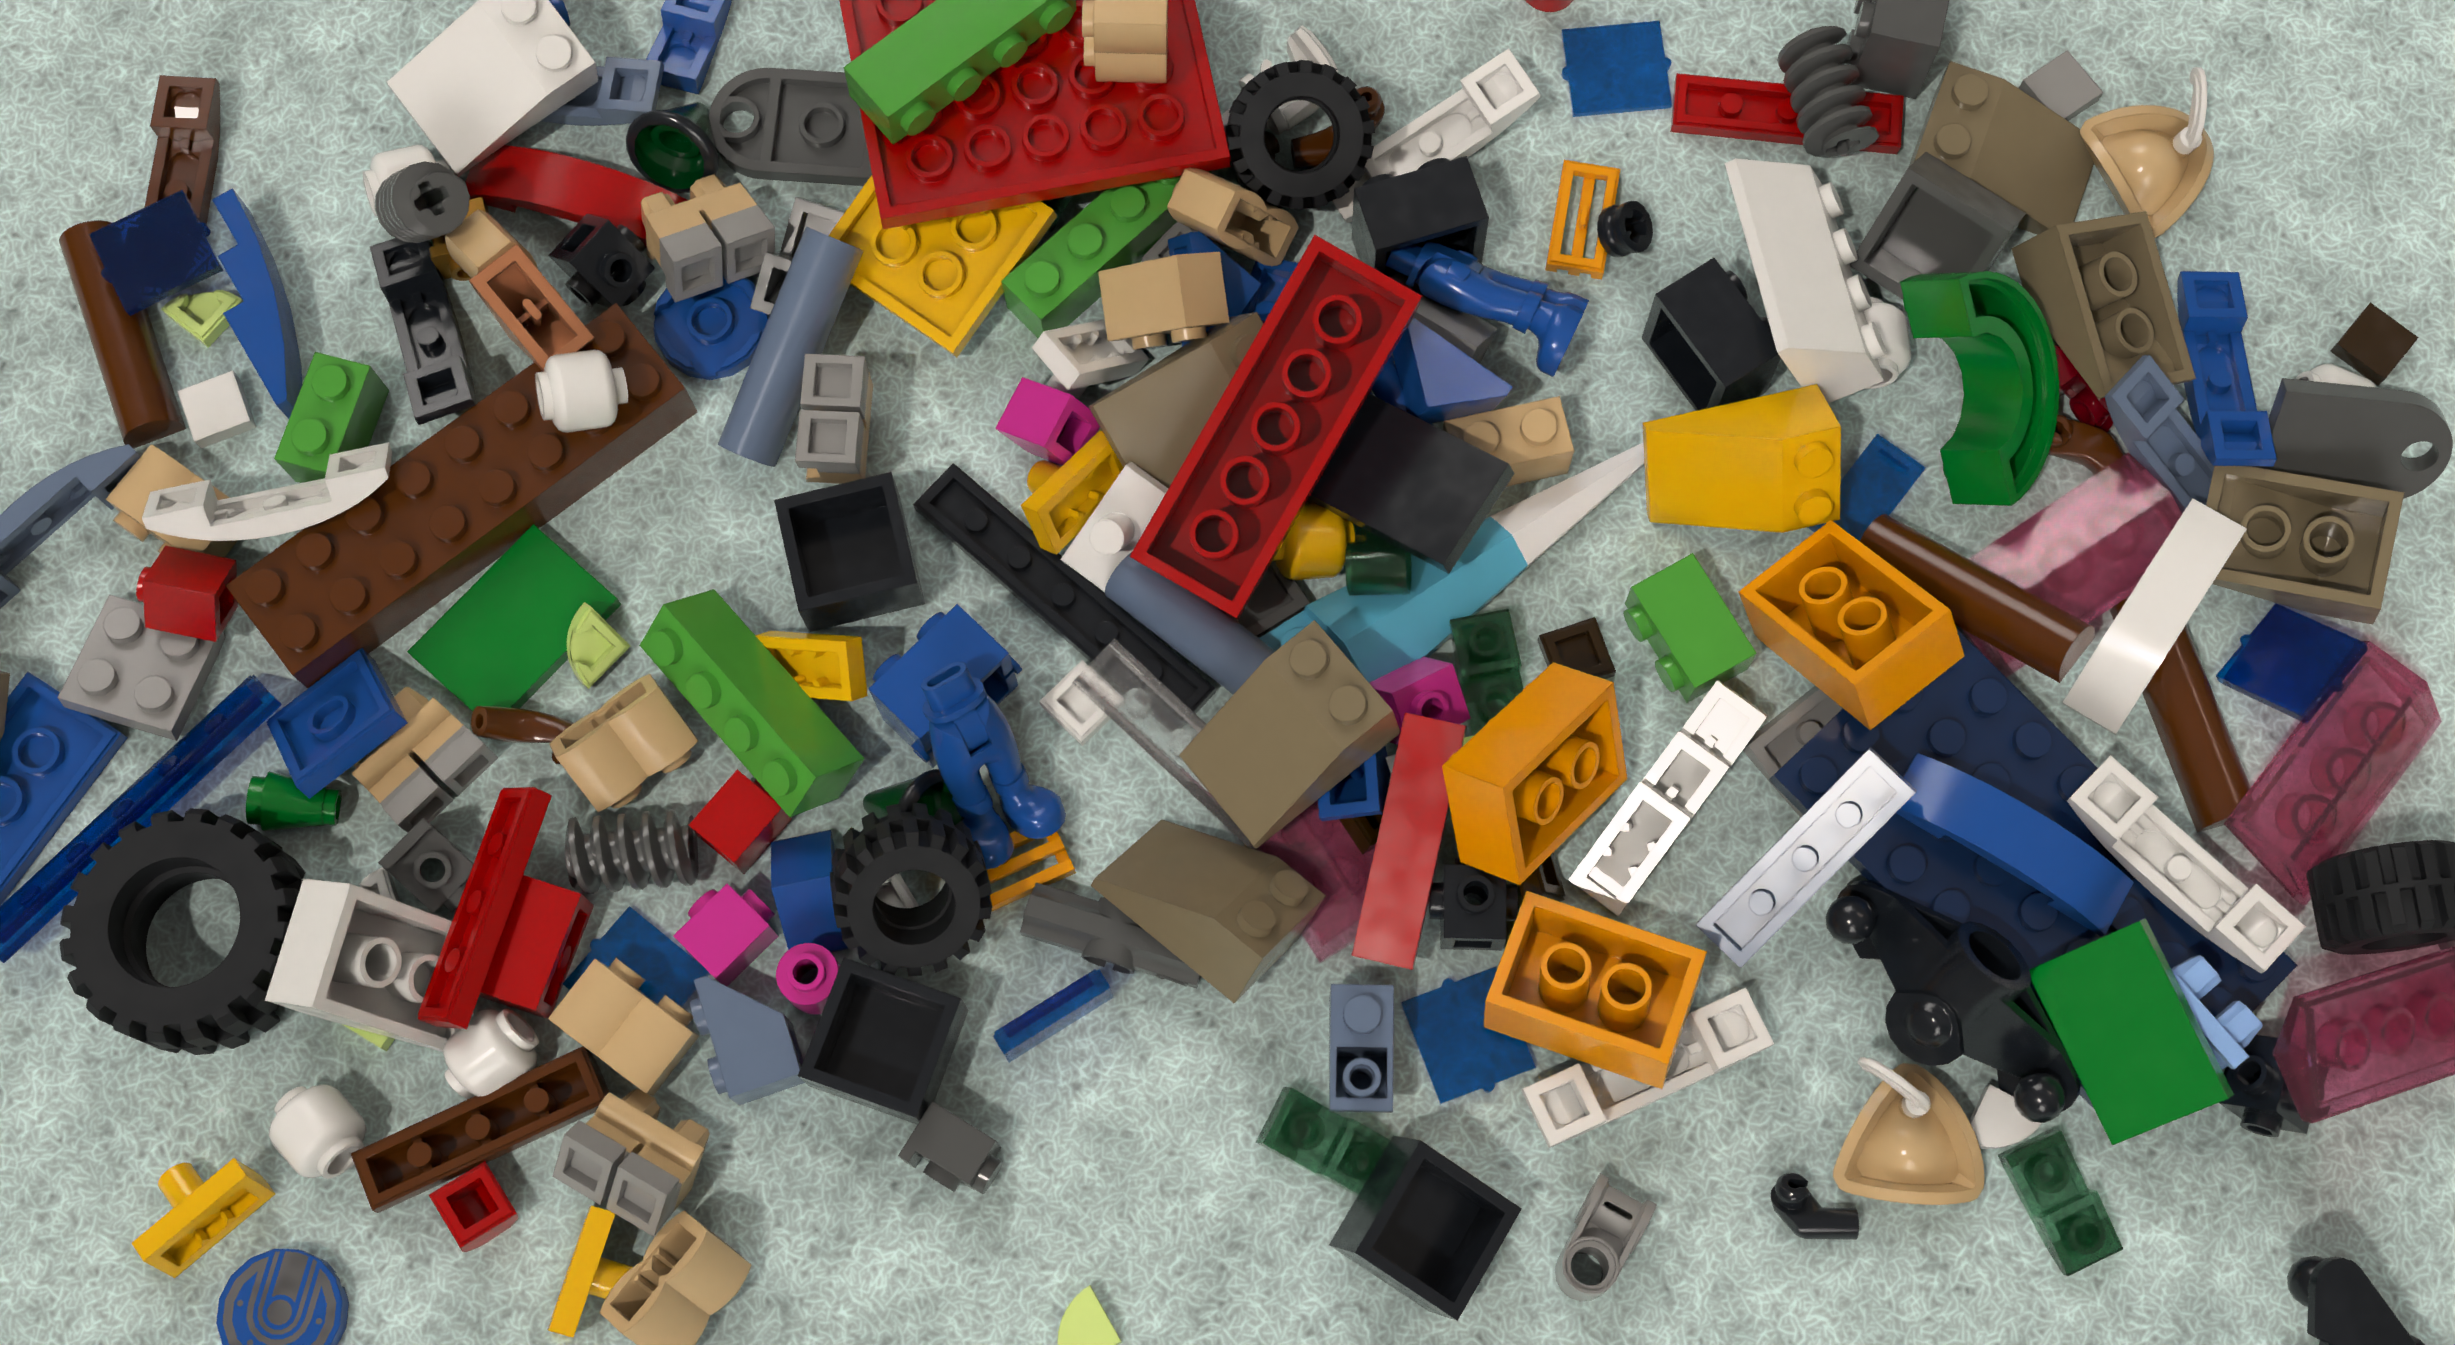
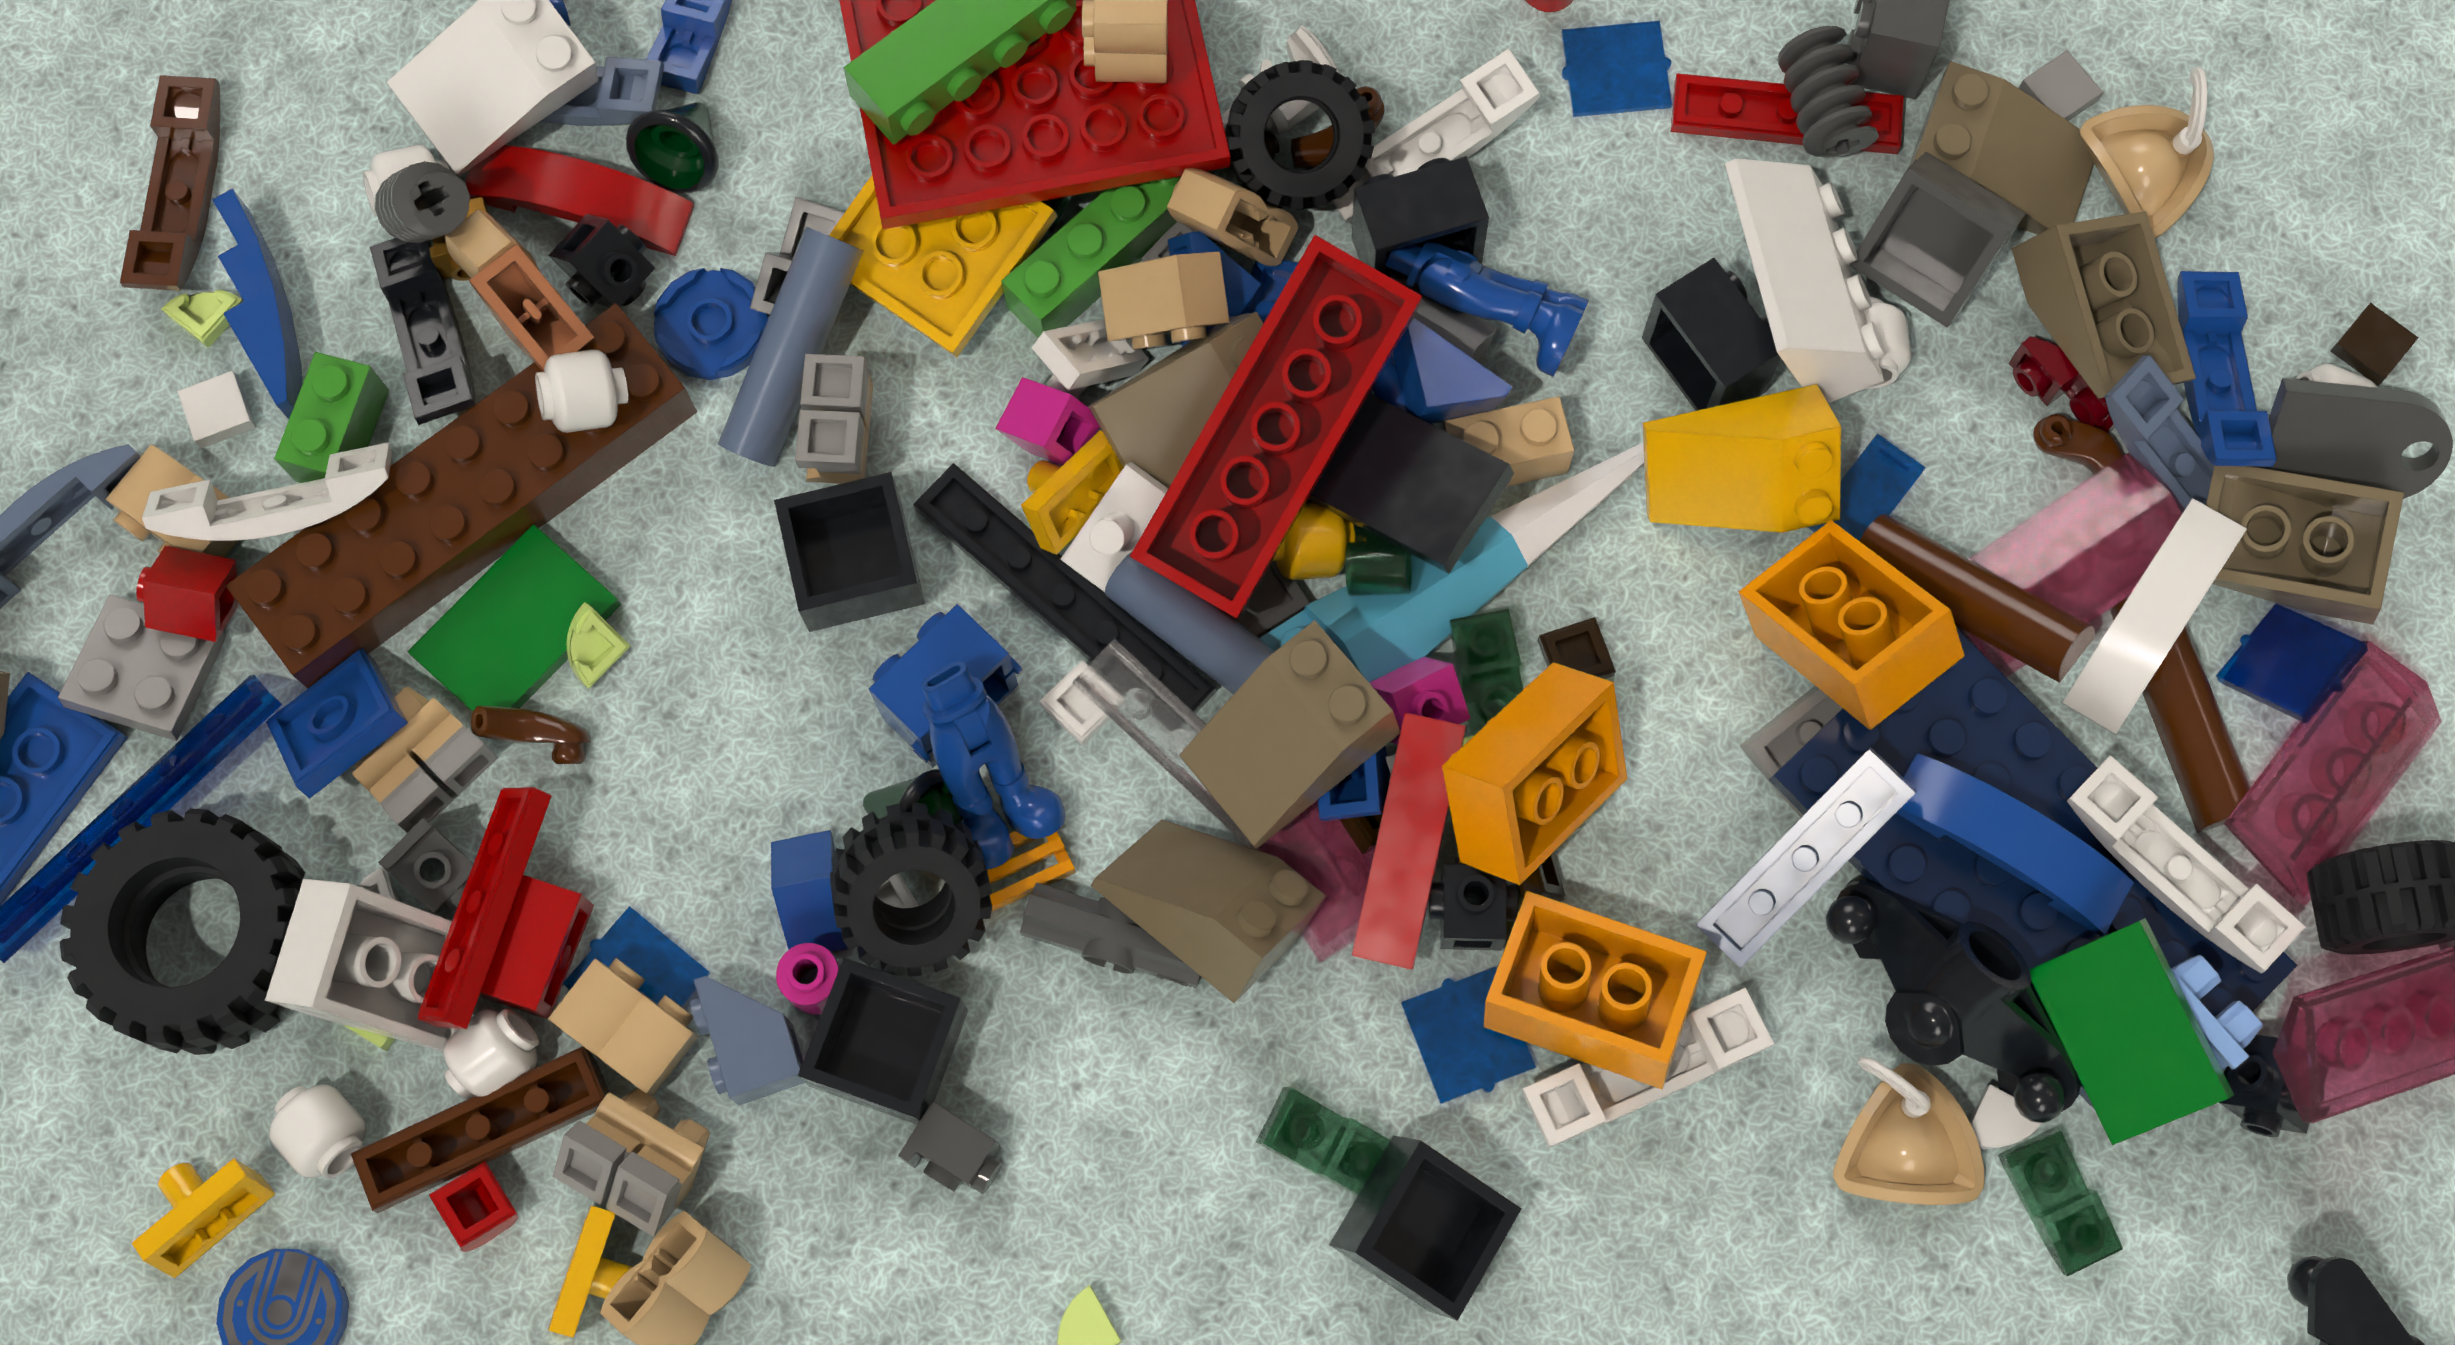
(123, 346): reddish brown brick -> none
(156, 252): clear blue piece -> none
(280, 805): green cone -> none
(624, 744): tan brick -> none
(631, 853): dark grey piece -> none
(706, 237): light grey hips -> none
(727, 932): dark pink brick -> none
(740, 821): red brick -> none
(751, 702): bright green brick -> none
(800, 127): dark grey tile -> none
(821, 663): yellow tile -> none
(1053, 1015): clear blue tile -> none
(1361, 1048): sand blue slope -> none
(1575, 262): light orange tile -> none
(1607, 1230): light grey piece -> none
(1624, 229): black bush -> none
(1668, 797): white slope -> none
(1687, 629): bright green brick -> none
(1806, 1216): black arm -> none
(2006, 380): green brick -> none

